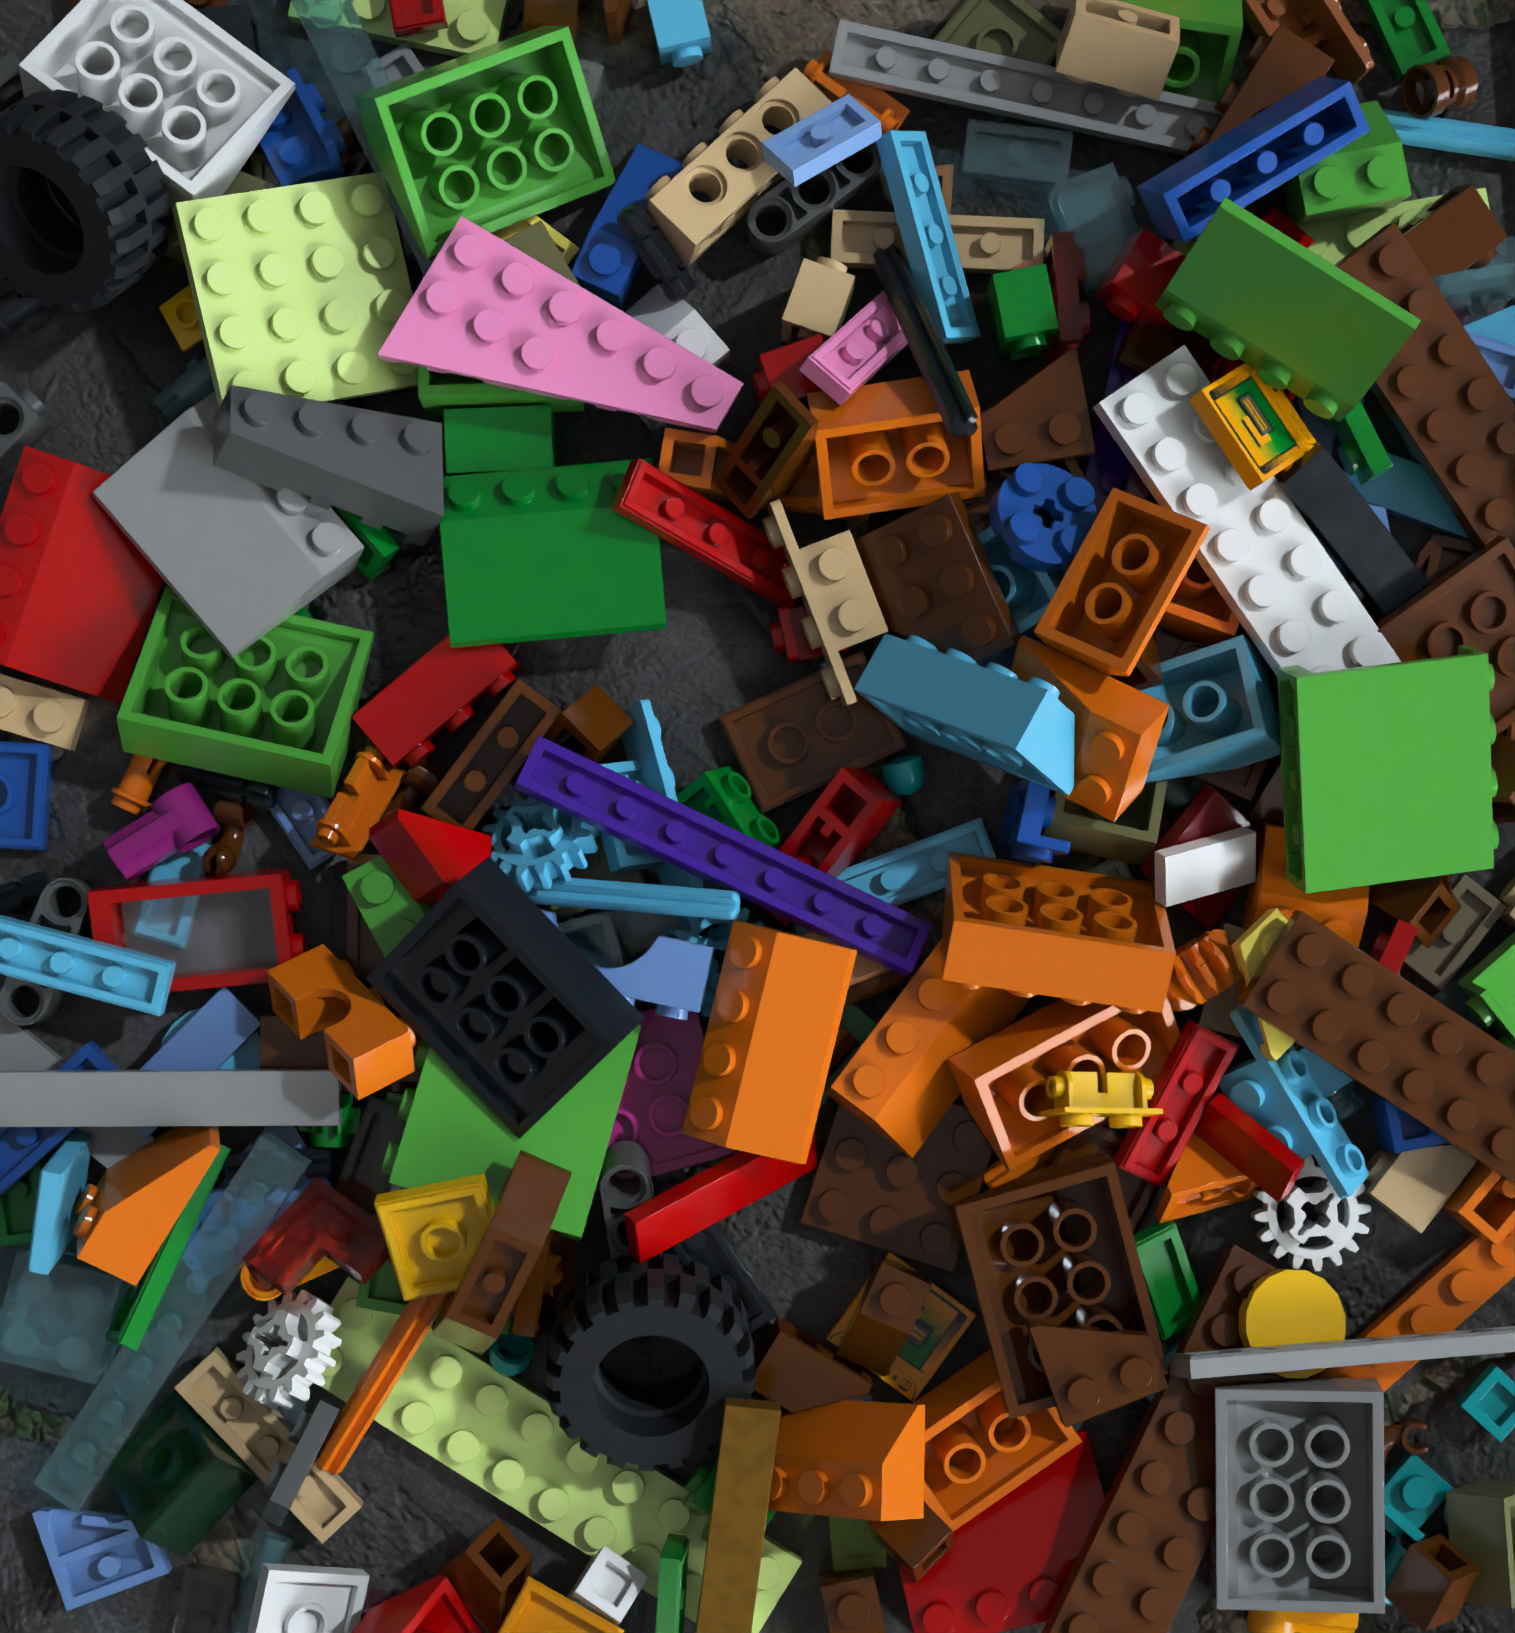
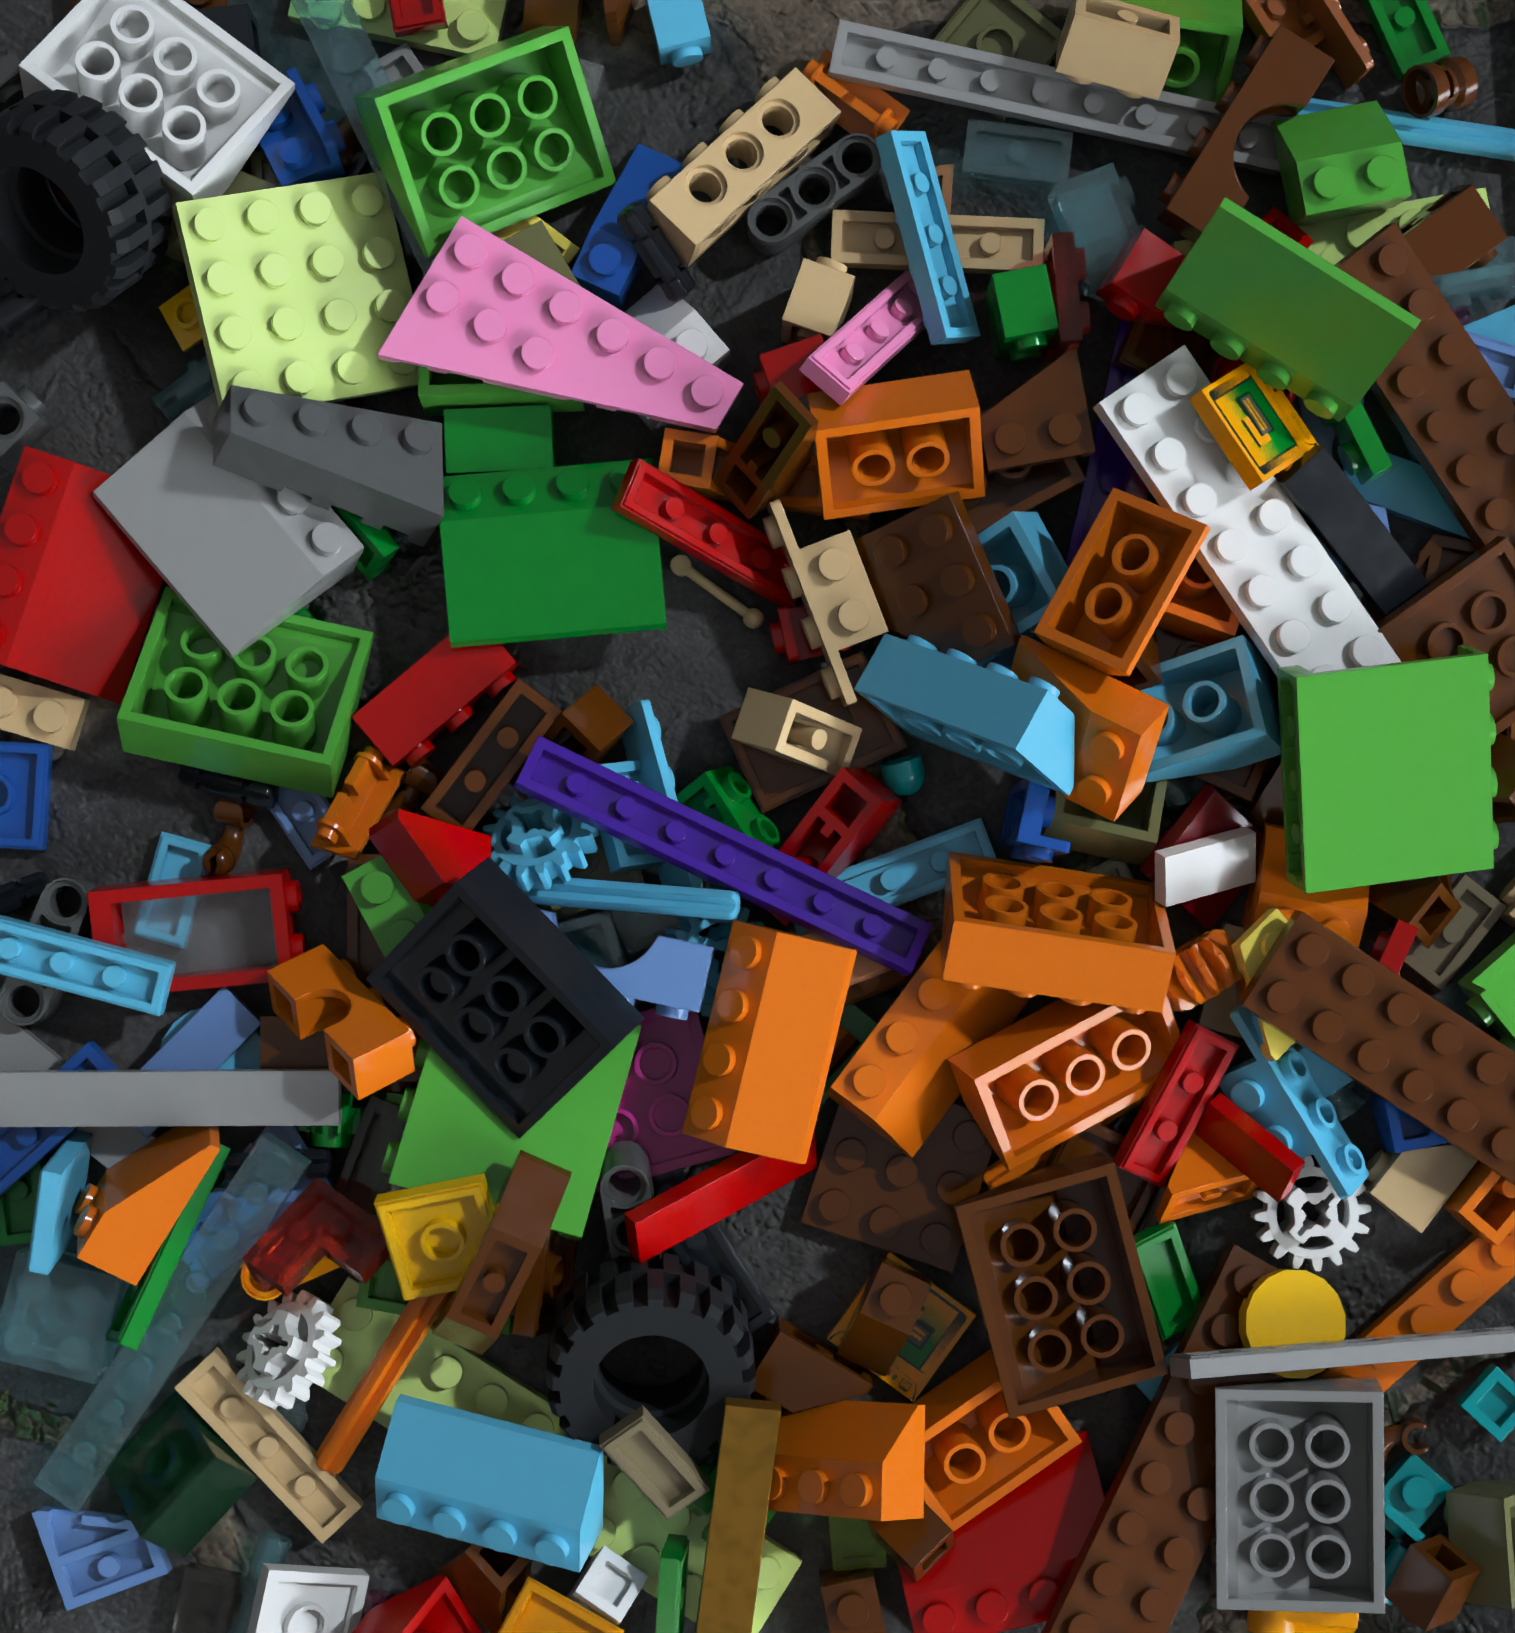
(137, 784): orange pin -> none
(175, 824): magenta piece -> none
(288, 1478): dark grey wing -> none
(491, 1483): none -> medium azure slope
(511, 1354): teal hinge -> none
(654, 1462): none -> dark tan tile
(682, 567): none -> tan hinge
(796, 731): none -> tan slope
(821, 140): light blue plate -> none
(925, 342): black axle -> none
(1062, 496): blue plate -> none
(1095, 1368): reddish brown wing -> none
(1121, 1100): yellow hinge -> none
(1254, 157): blue brick -> none

